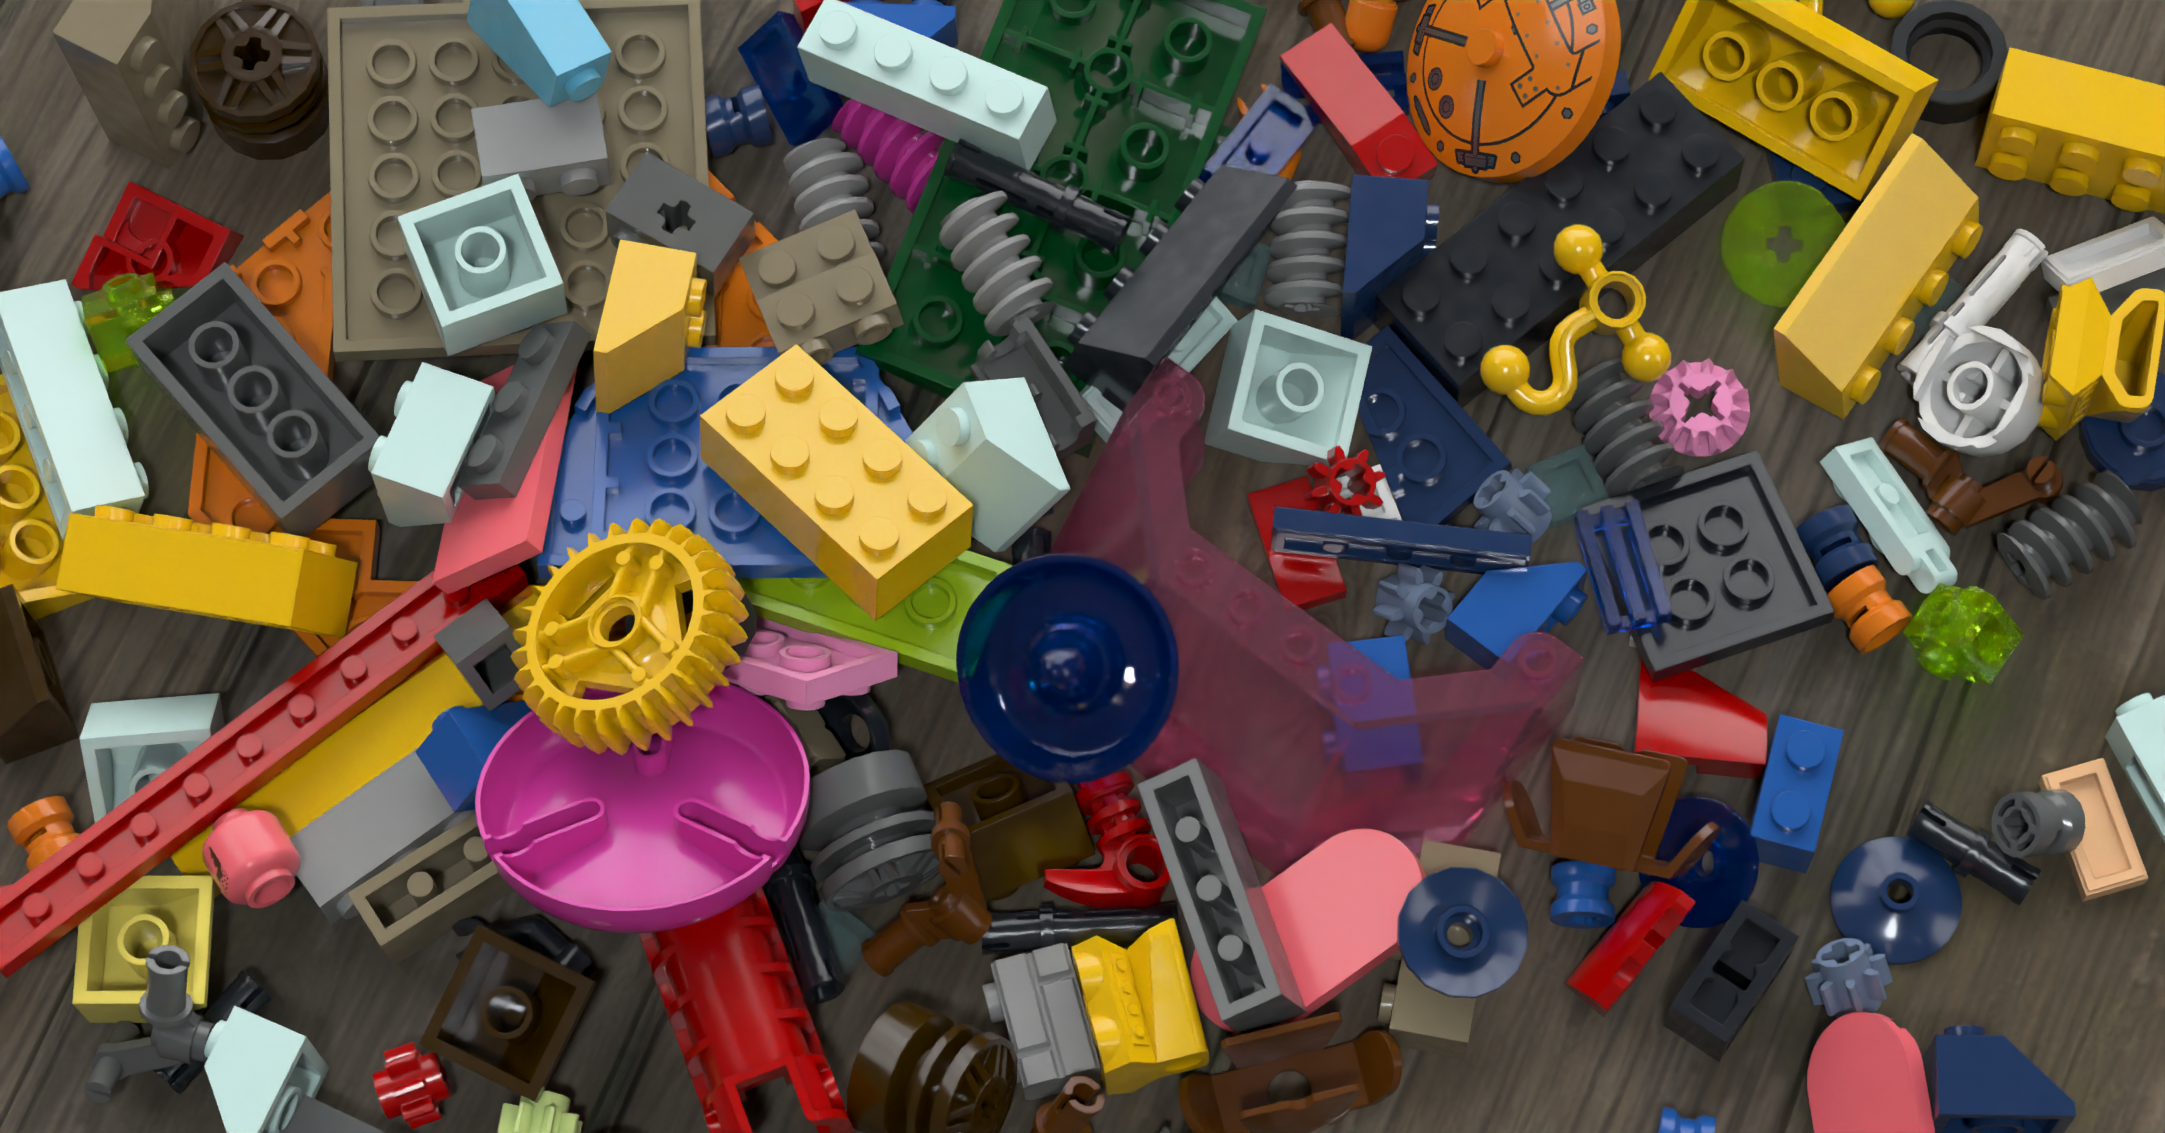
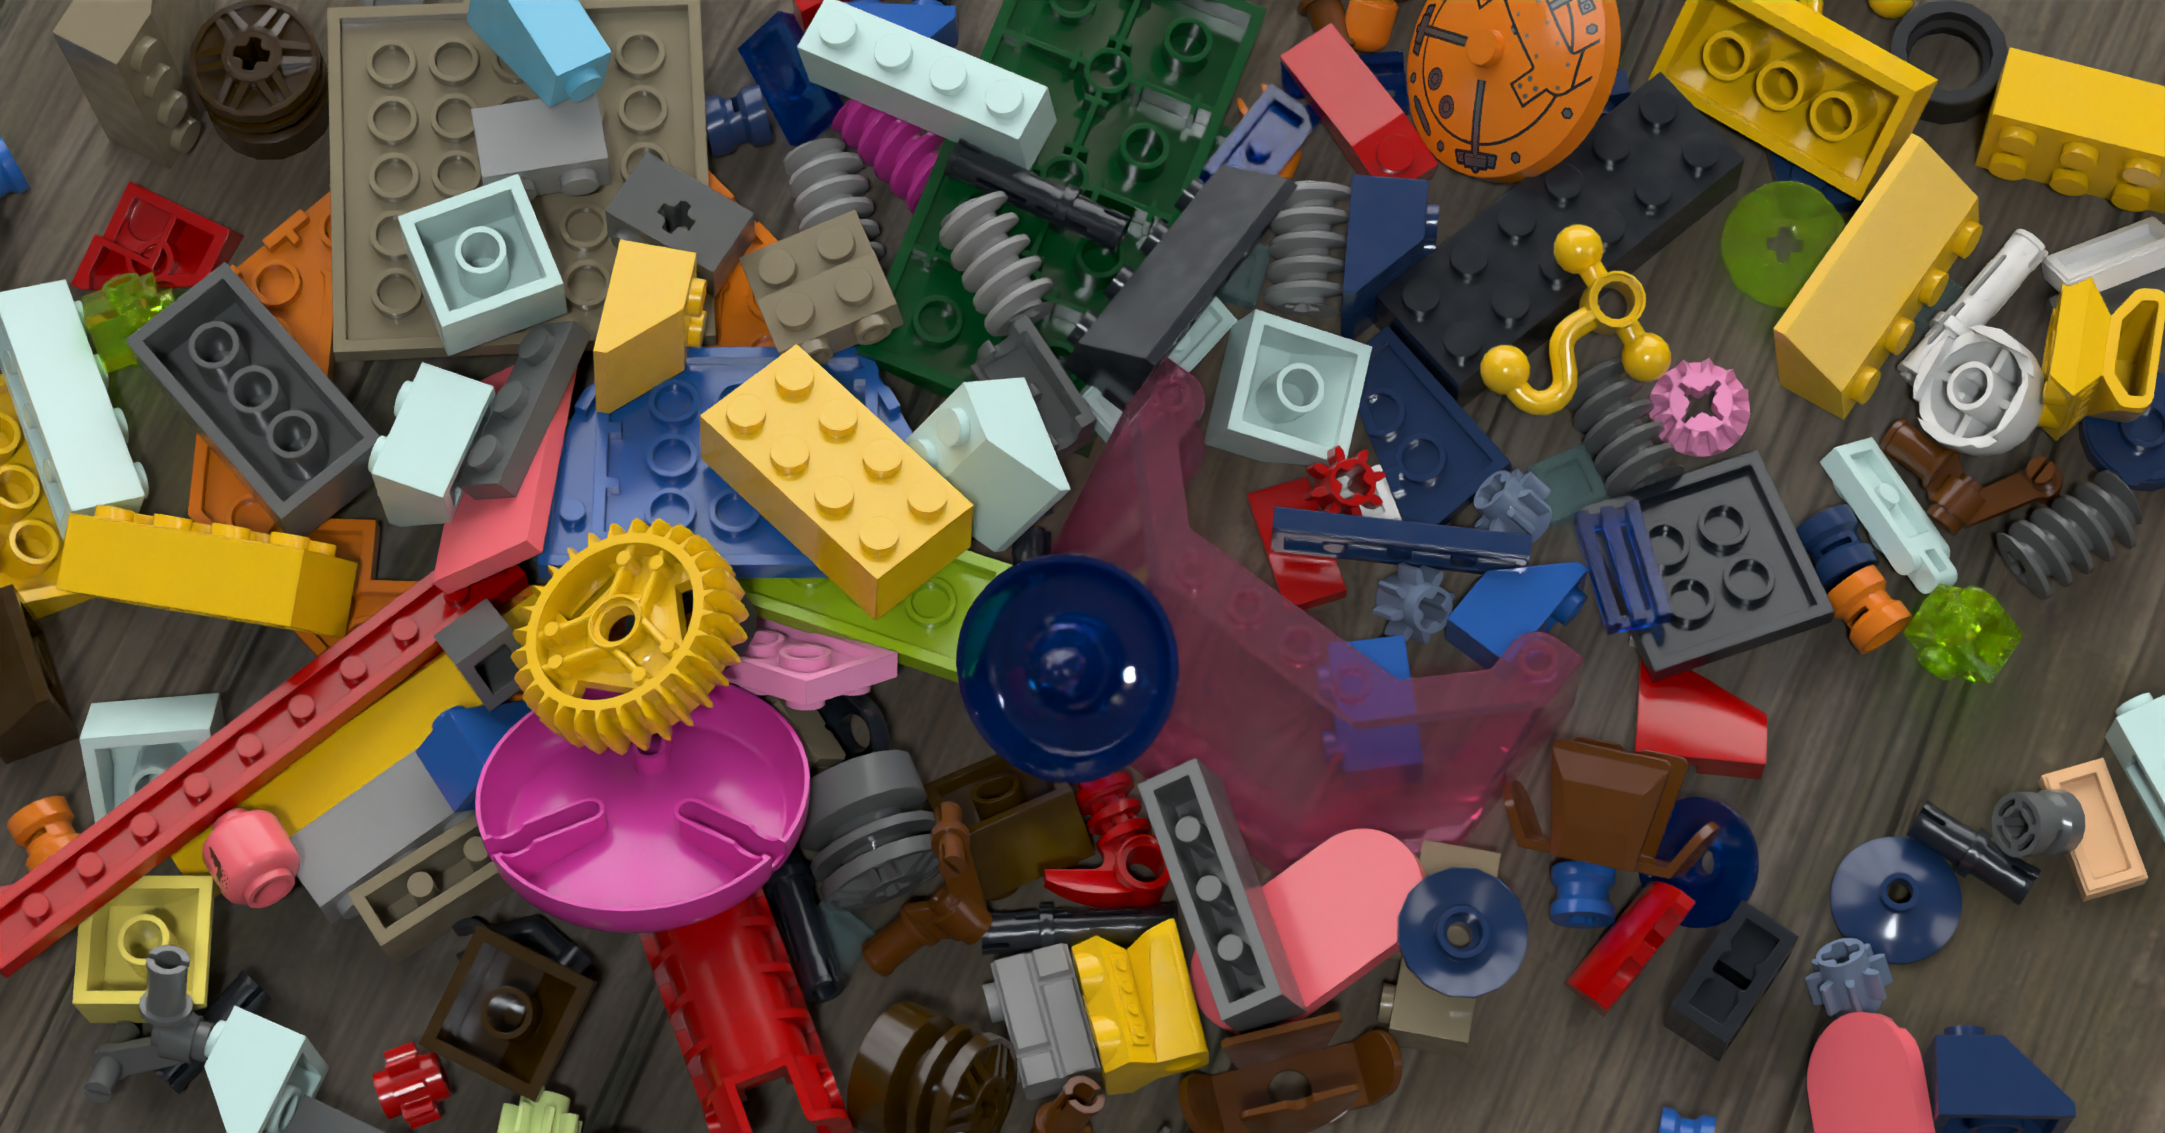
(1794, 792): blue brick -> none

